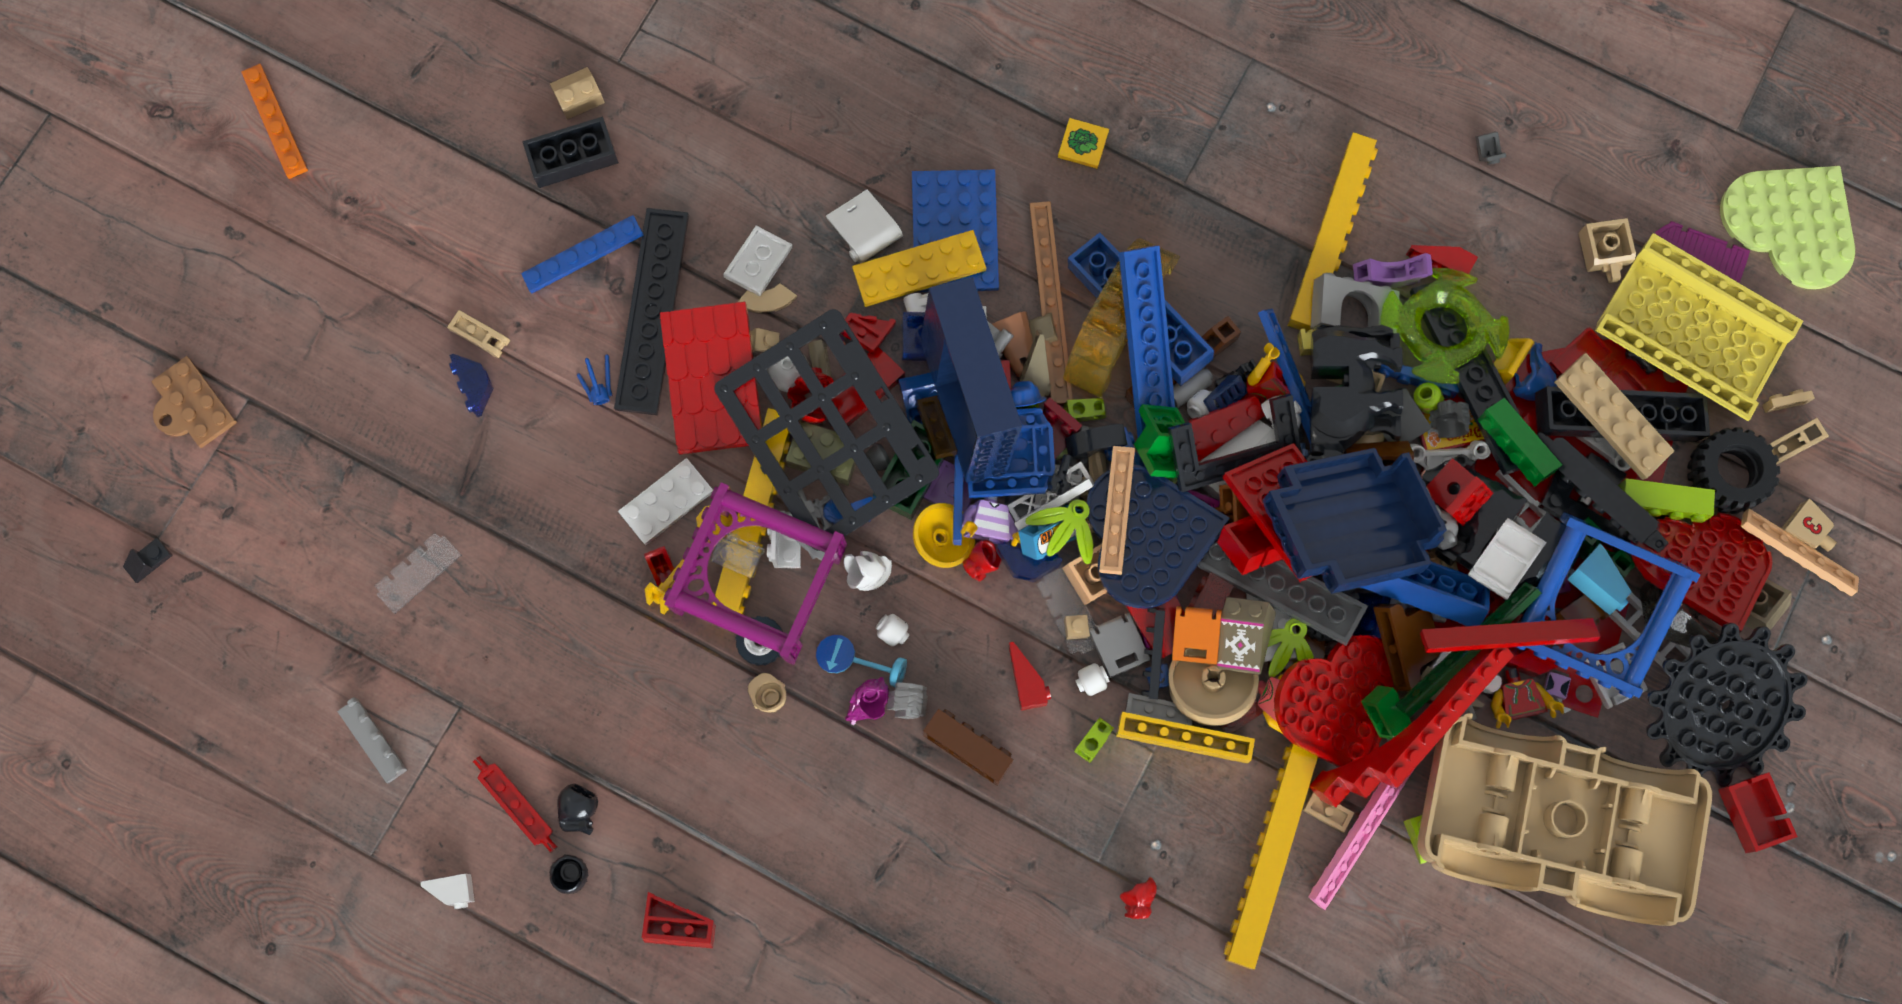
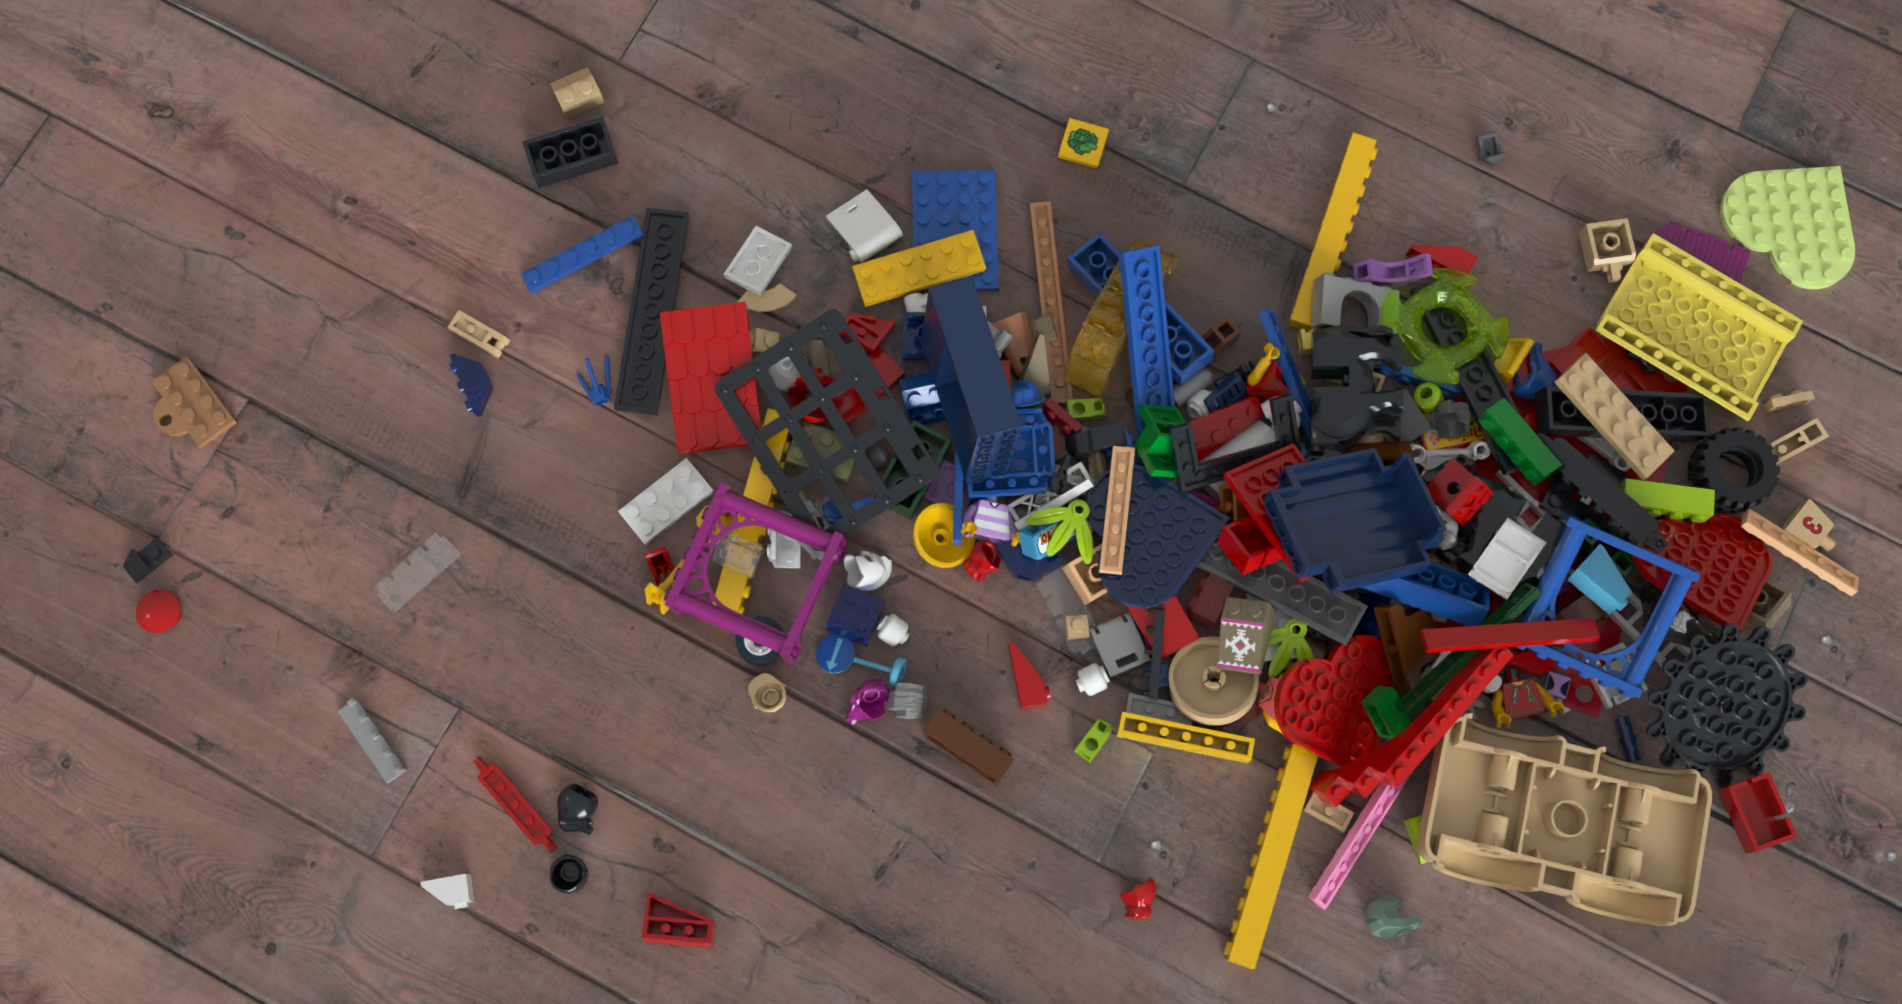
(158, 611): none -> red dish
(274, 121): orange plate -> none
(855, 615): none -> clear blue brick
(936, 427): dark brown plate -> none
(1197, 631): orange container -> none
(1385, 920): none -> sand green helmet
(1628, 739): none -> dark blue pin

